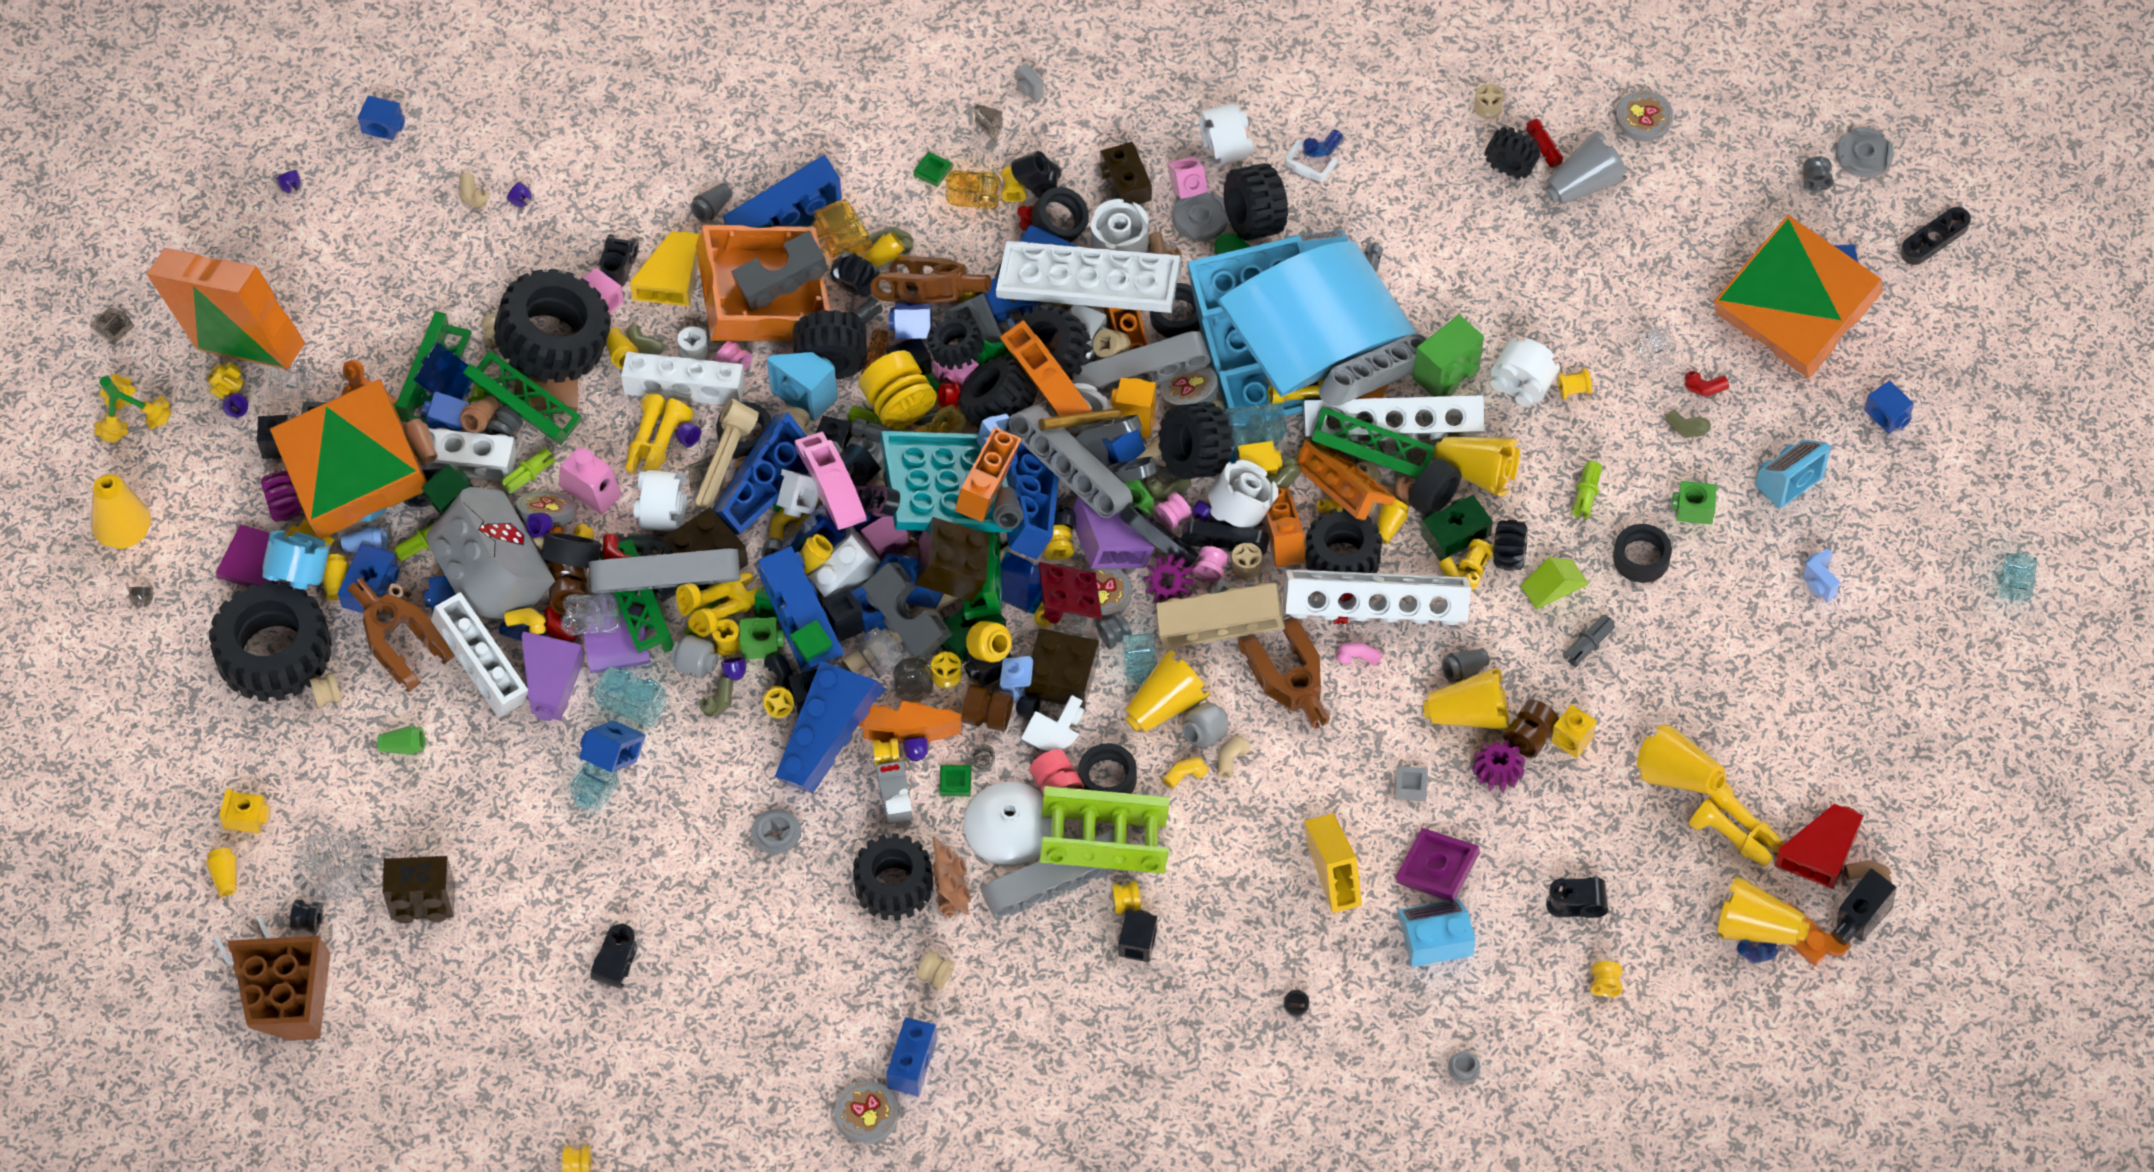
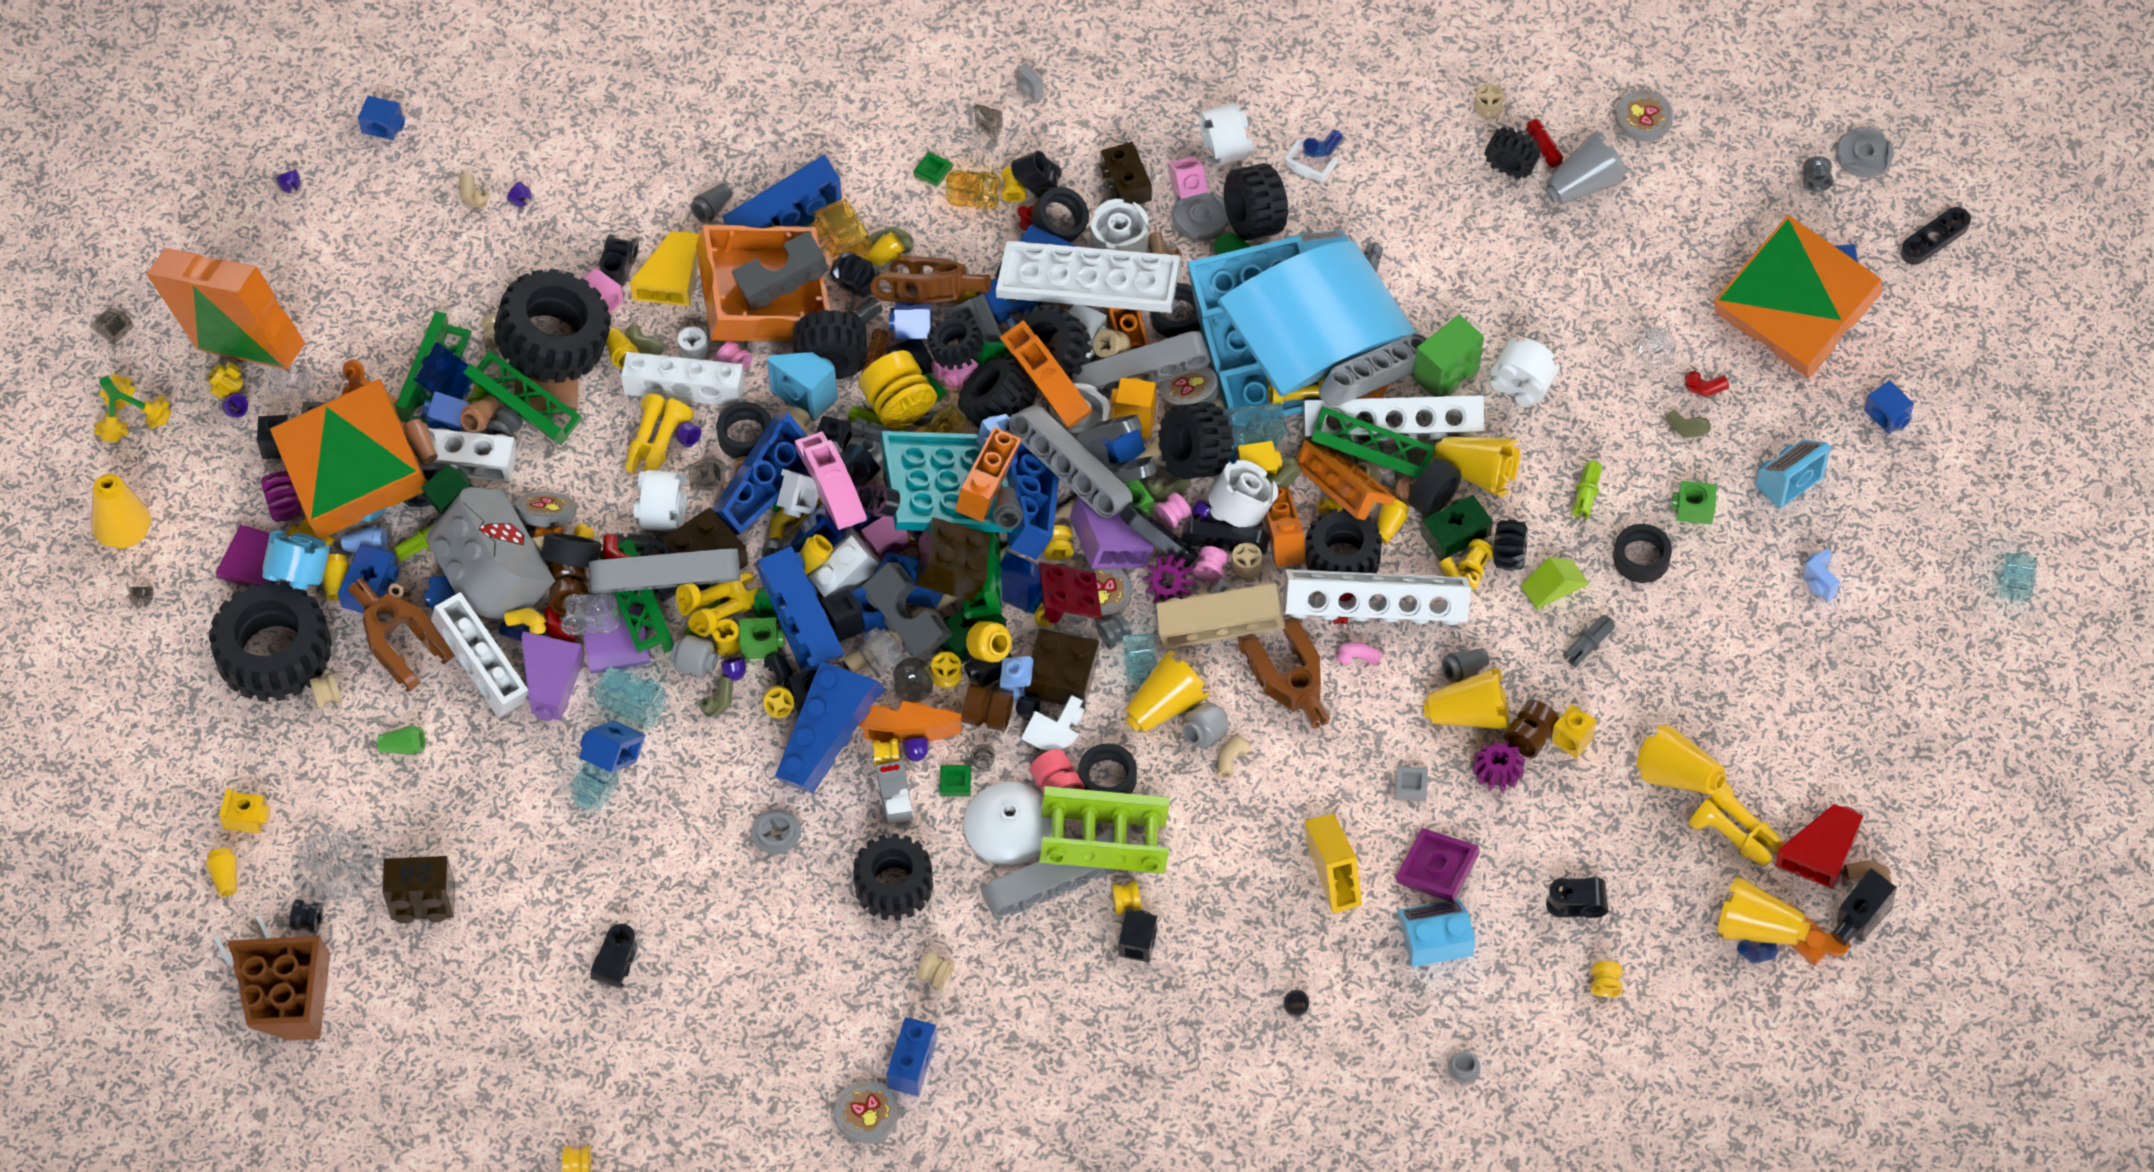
(527, 471): lime axle -> none
(539, 524): dark purple hinge -> none
(585, 476): bright pink torso -> none
(737, 422): tan axle -> none
(811, 641): green tile -> none
(948, 394): red plate -> none
(949, 879): nougat hinge -> none
(1065, 517): black hinge -> none
(1078, 419): pearl gold bar -> none
(1184, 767): yellow arm -> none
(1574, 383): yellow bush -> none

